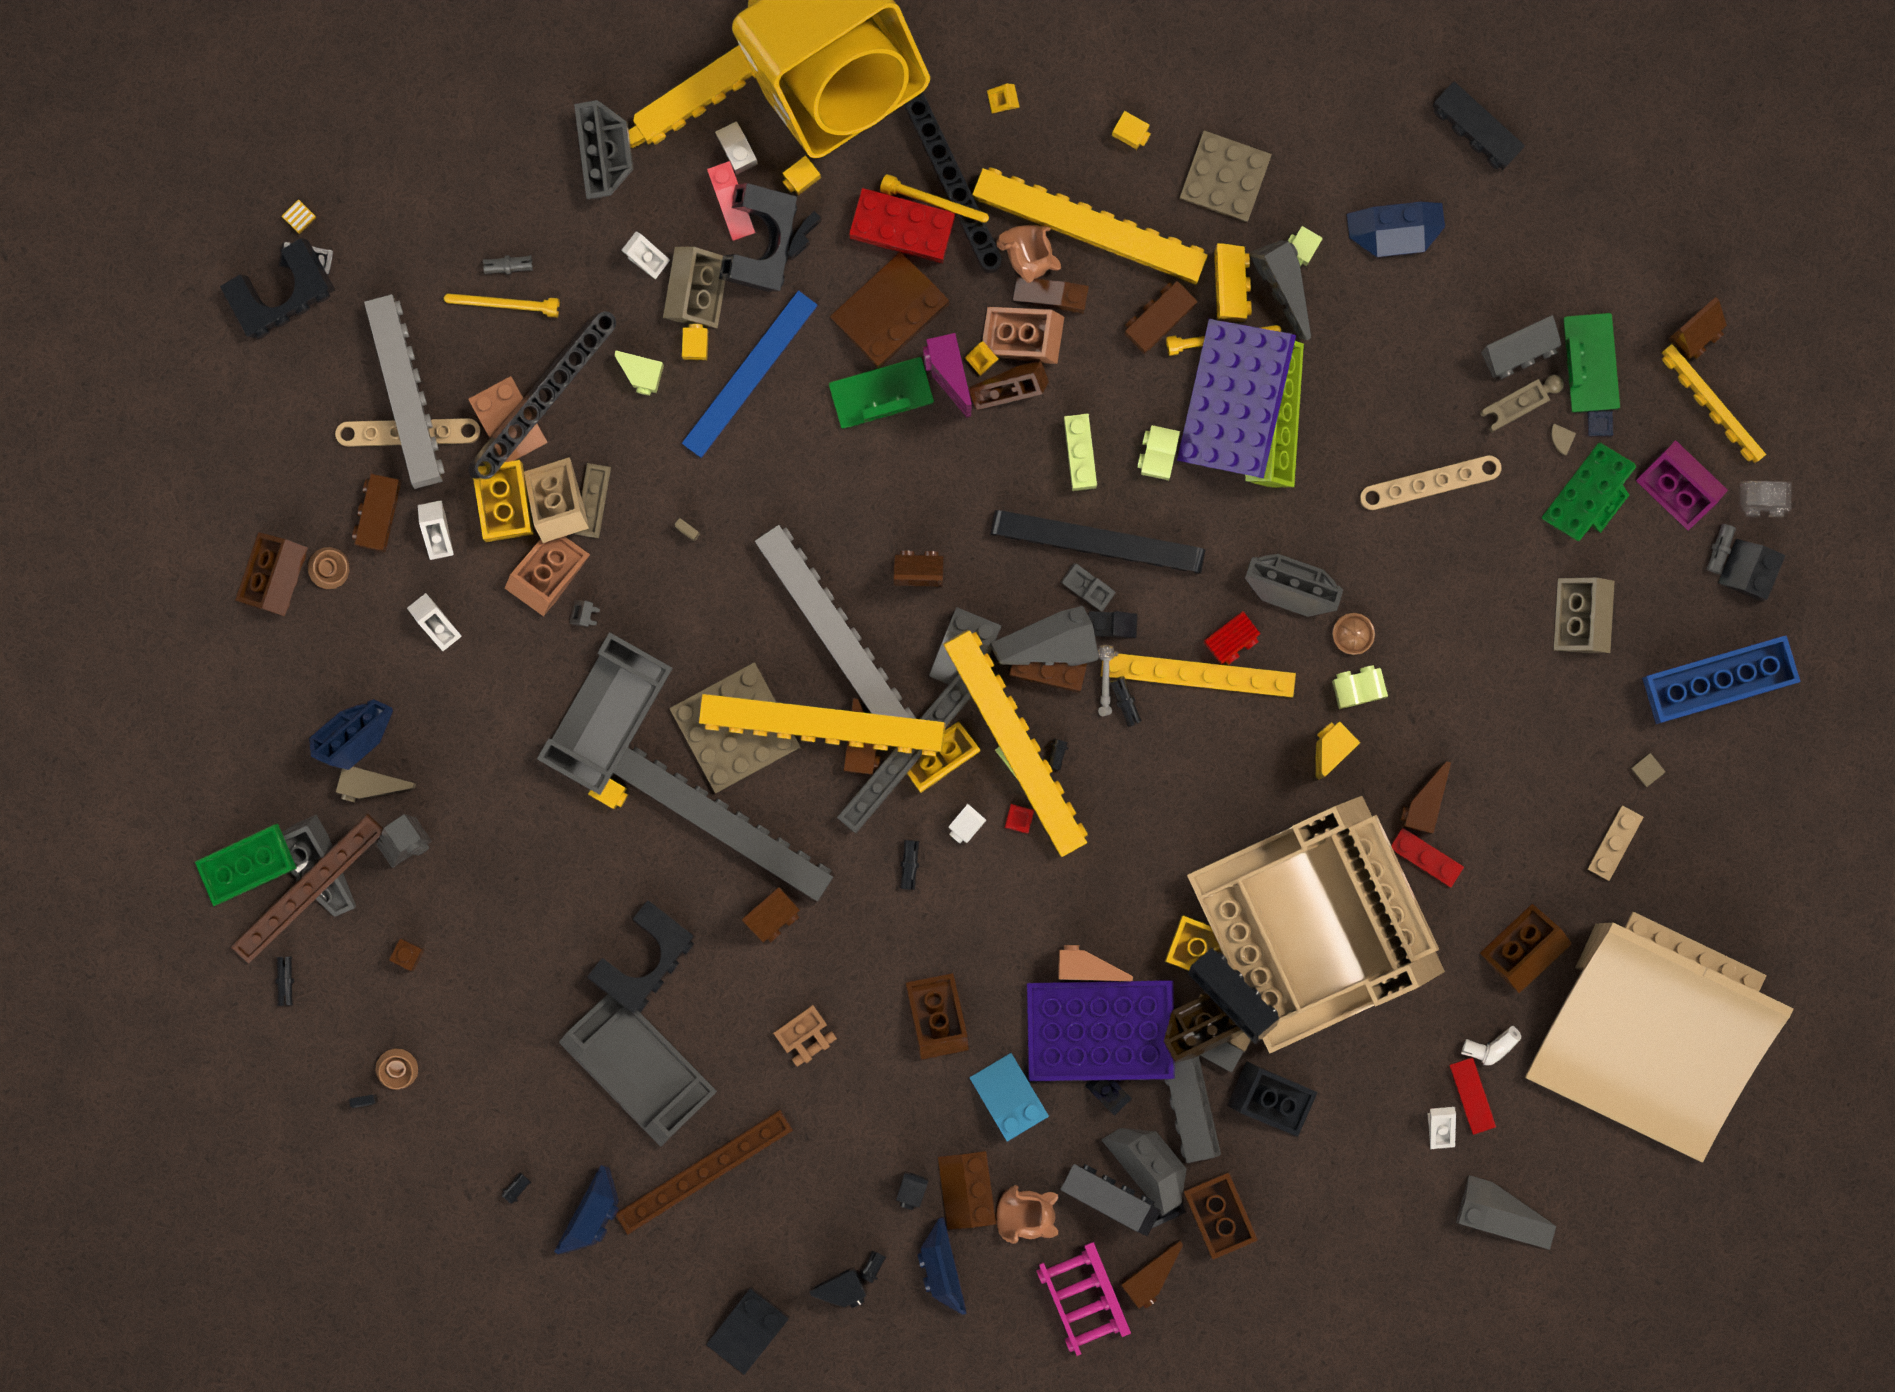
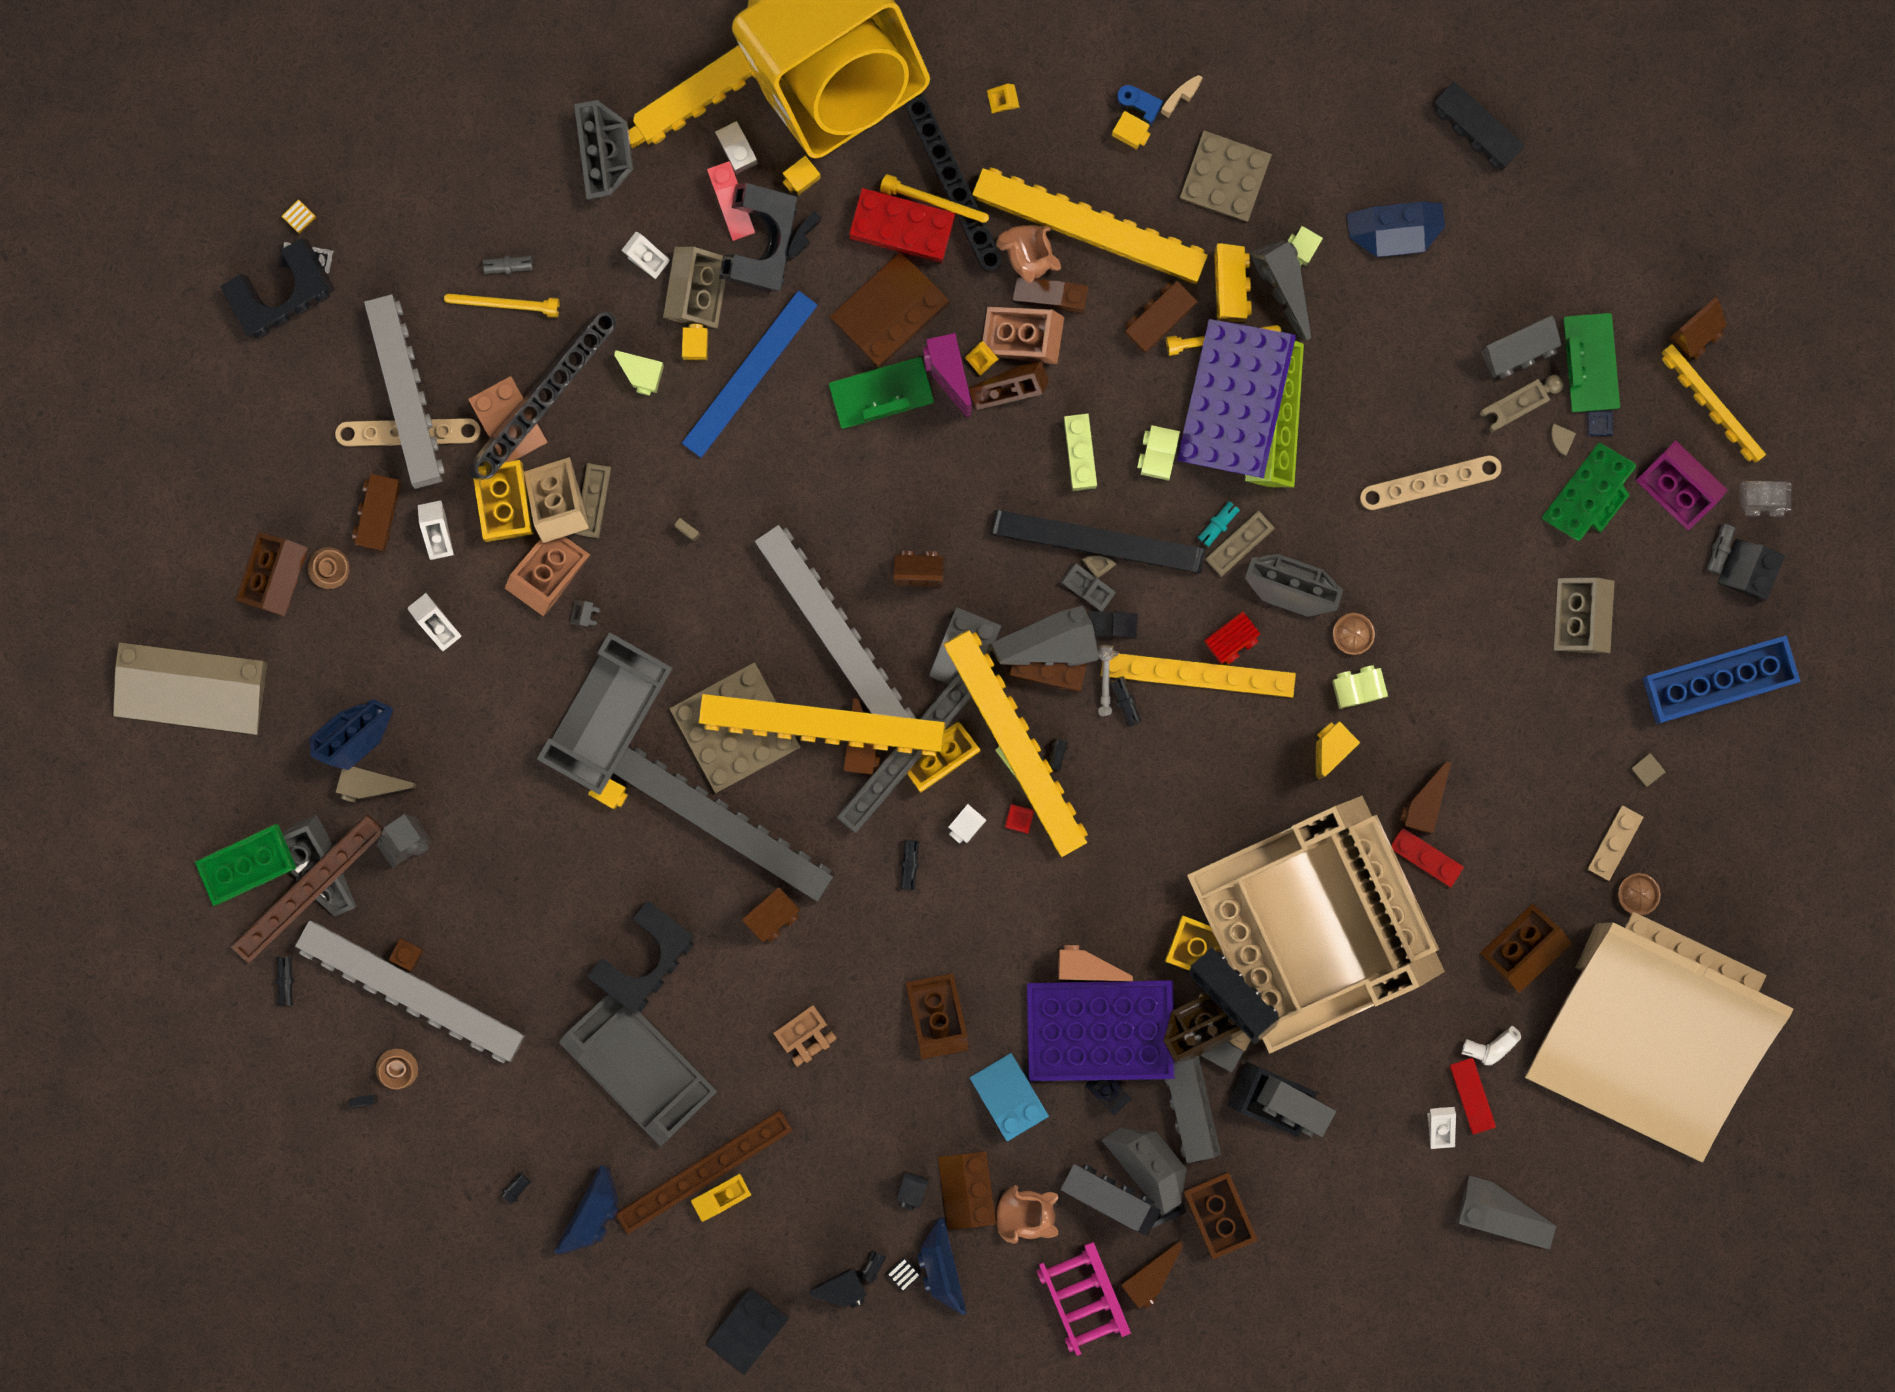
(188, 688): none -> slope
(410, 991): none -> light grey brick
(721, 1197): none -> yellow slope
(903, 1274): none -> tile
(1098, 564): none -> dark tan tile
(1144, 103): none -> blue leg
(1185, 91): none -> tan slope
(1218, 524): none -> teal pin
(1240, 543): none -> dark tan tile
(1295, 1107): none -> dark grey brick
(1639, 894): none -> medium nougat hat

